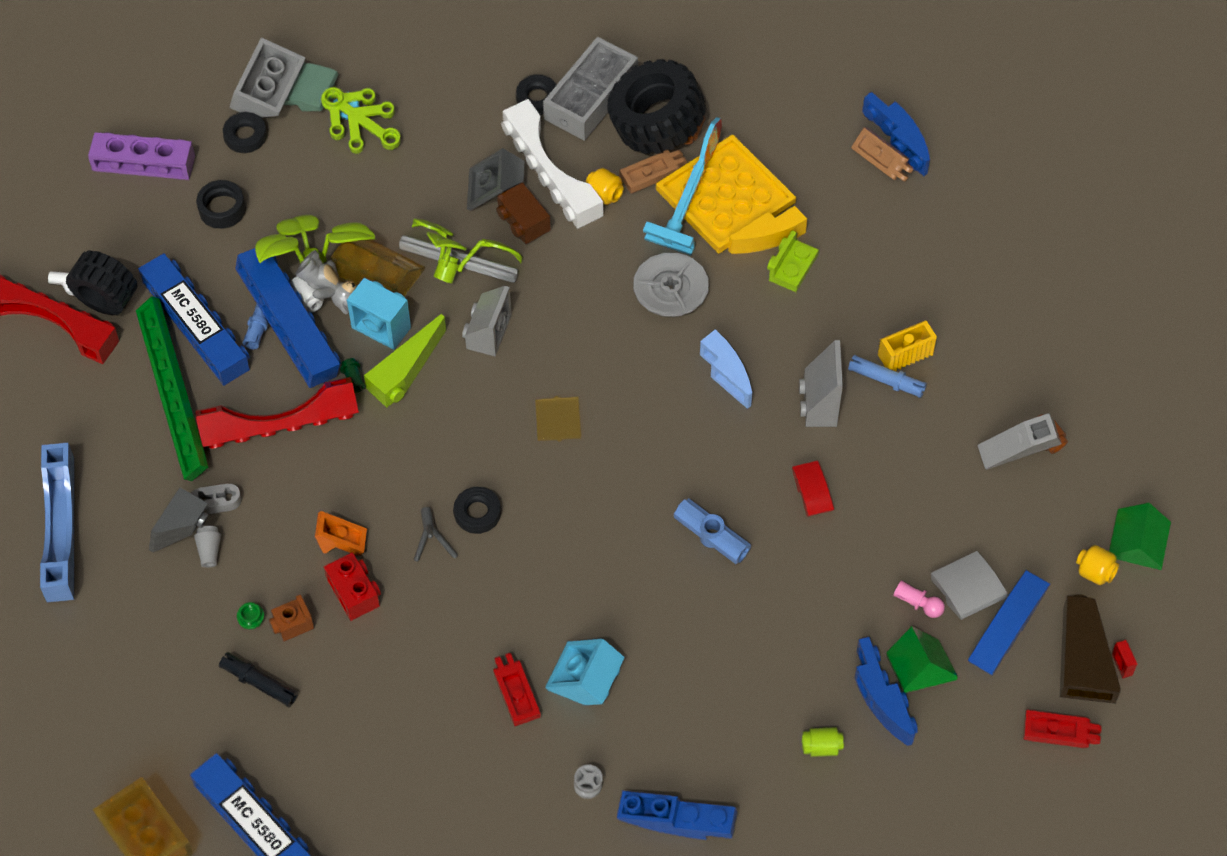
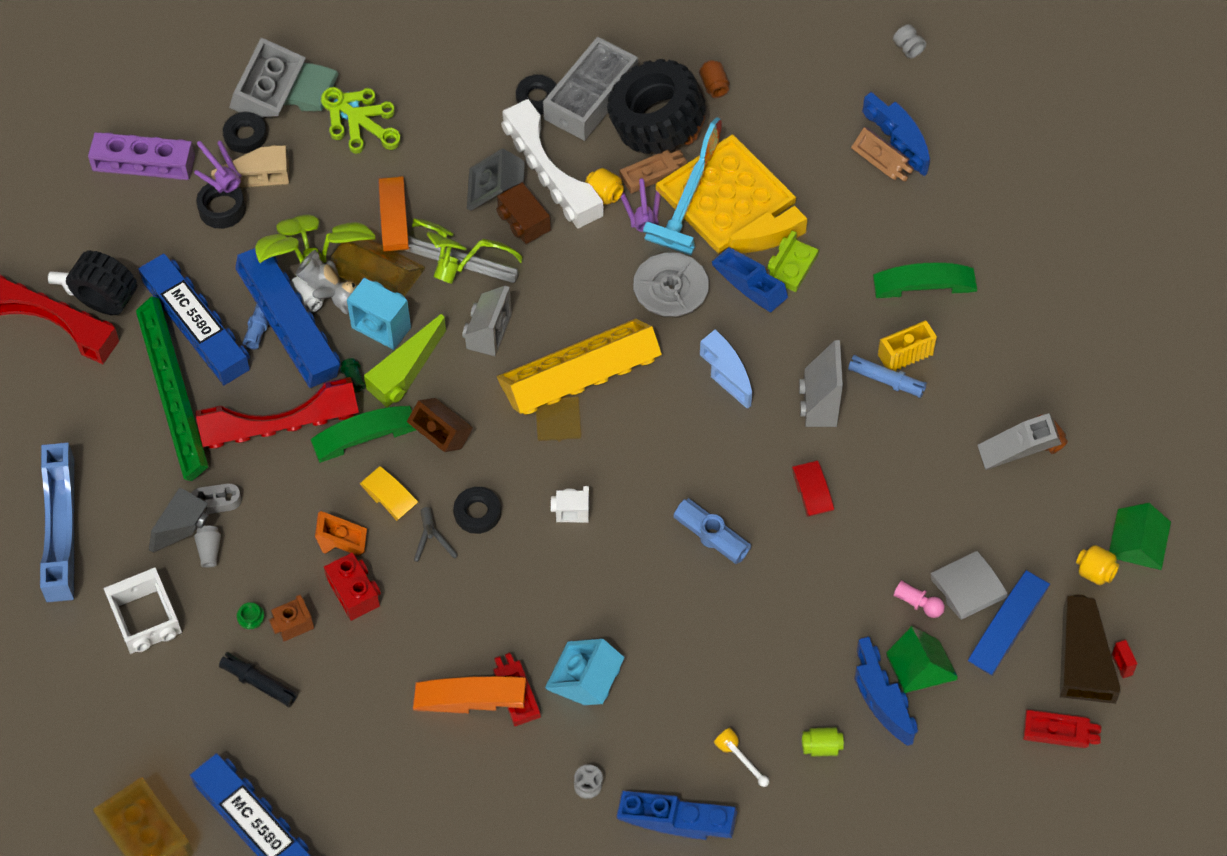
(133, 589): none -> white window
(226, 178): none -> medium lavender plant
(262, 167): none -> tan slope
(361, 429): none -> green slope
(389, 493): none -> yellow slope
(393, 214): none -> orange slope
(439, 424): none -> reddish brown brick
(467, 693): none -> orange slope
(571, 505): none -> white brick
(580, 366): none -> yellow slope
(643, 213): none -> medium lavender plant
(714, 78): none -> dark orange brick
(728, 742): none -> hinge
(751, 279): none -> blue slope
(911, 43): none -> light grey wheel
(924, 277): none -> green slope

